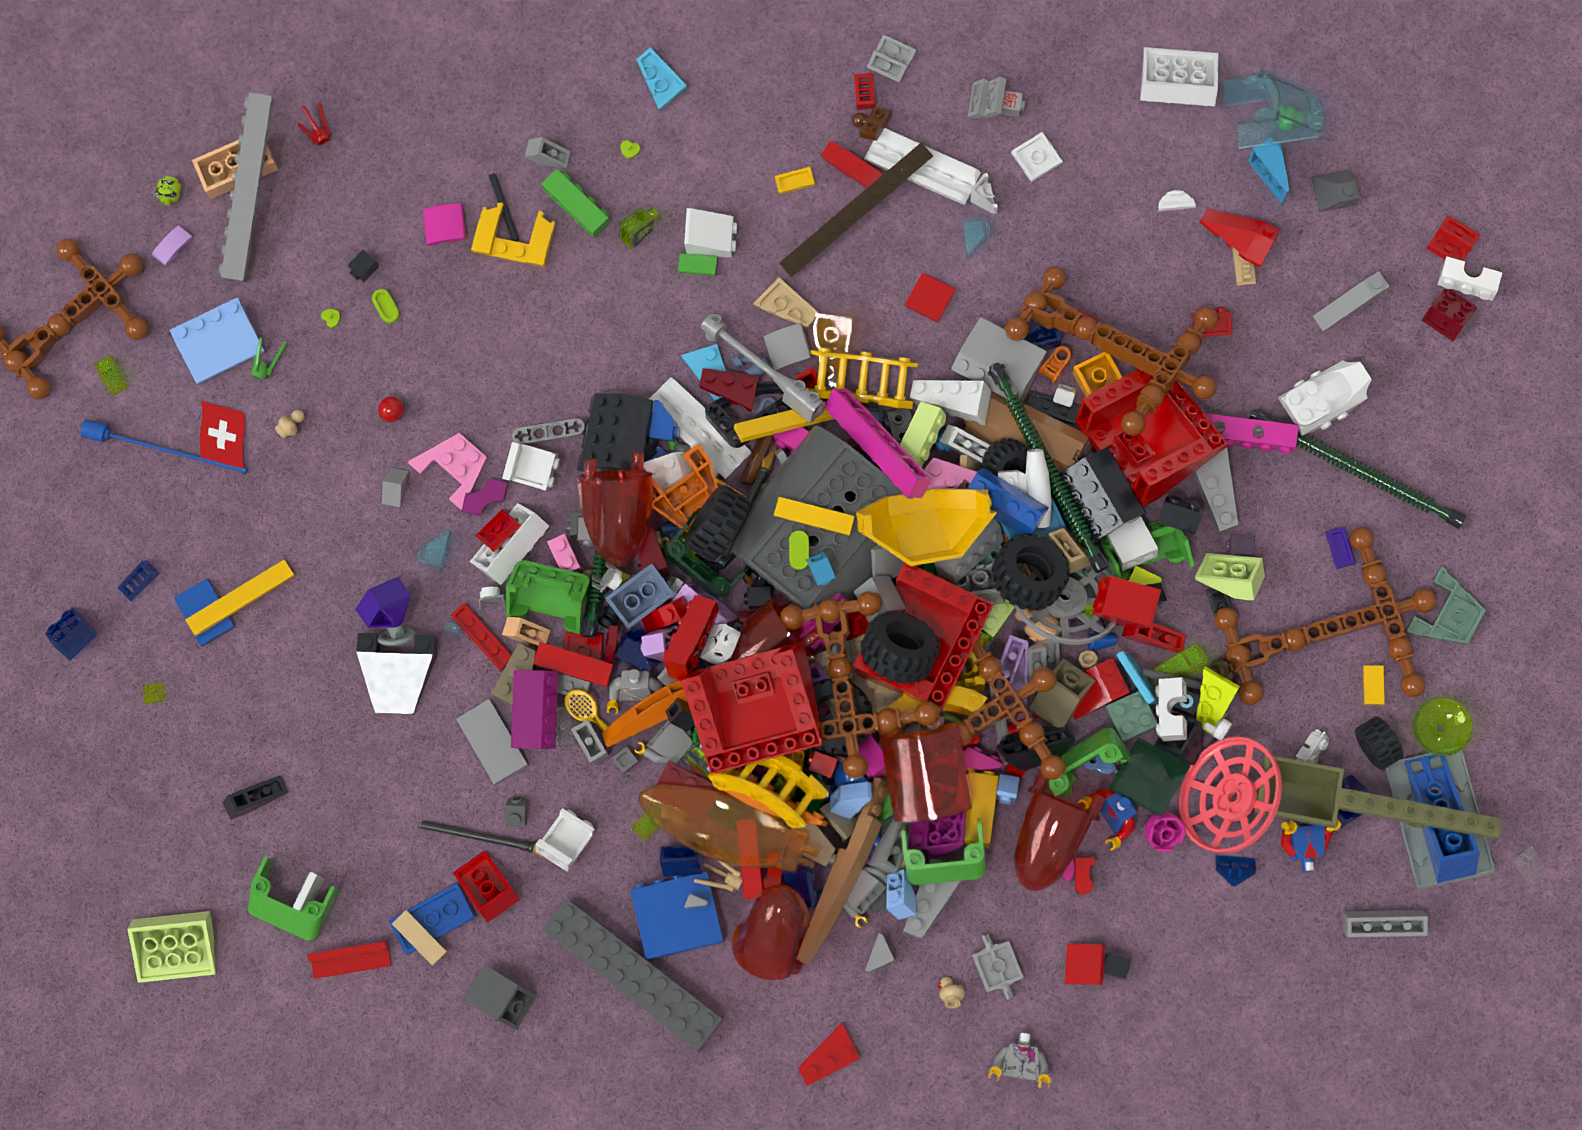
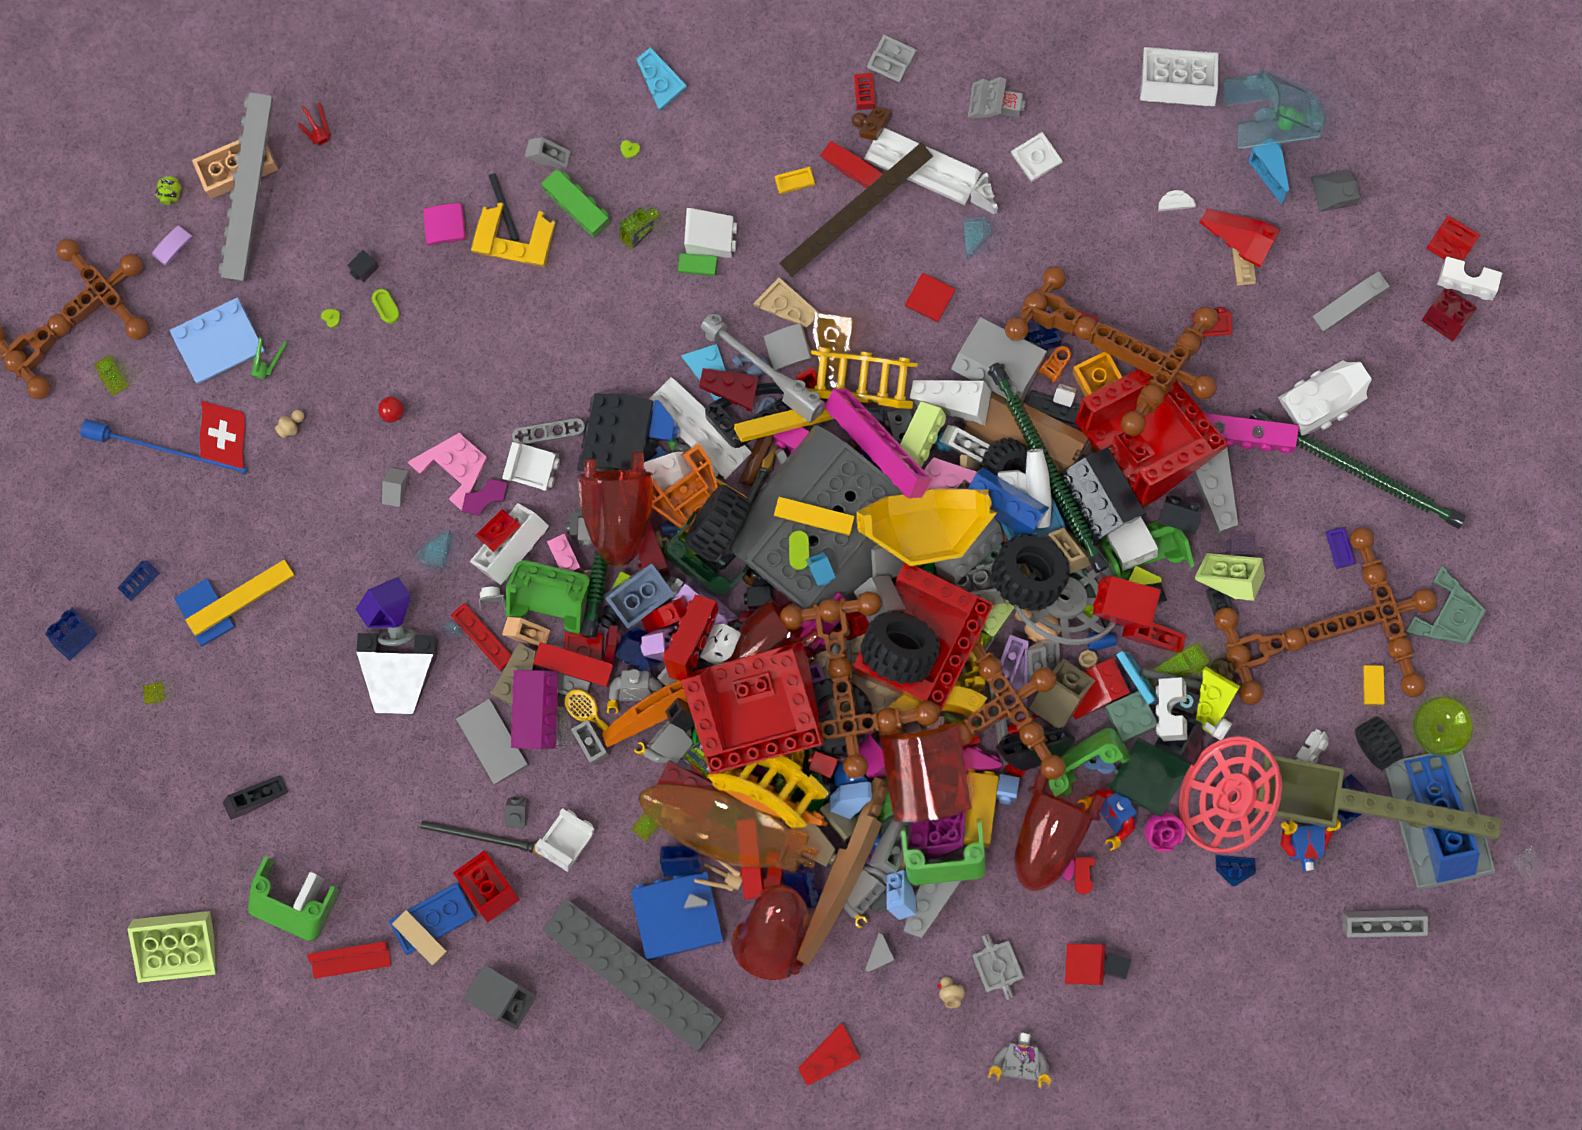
(610, 579): piece -> none
(624, 760): flat silver plate -> none

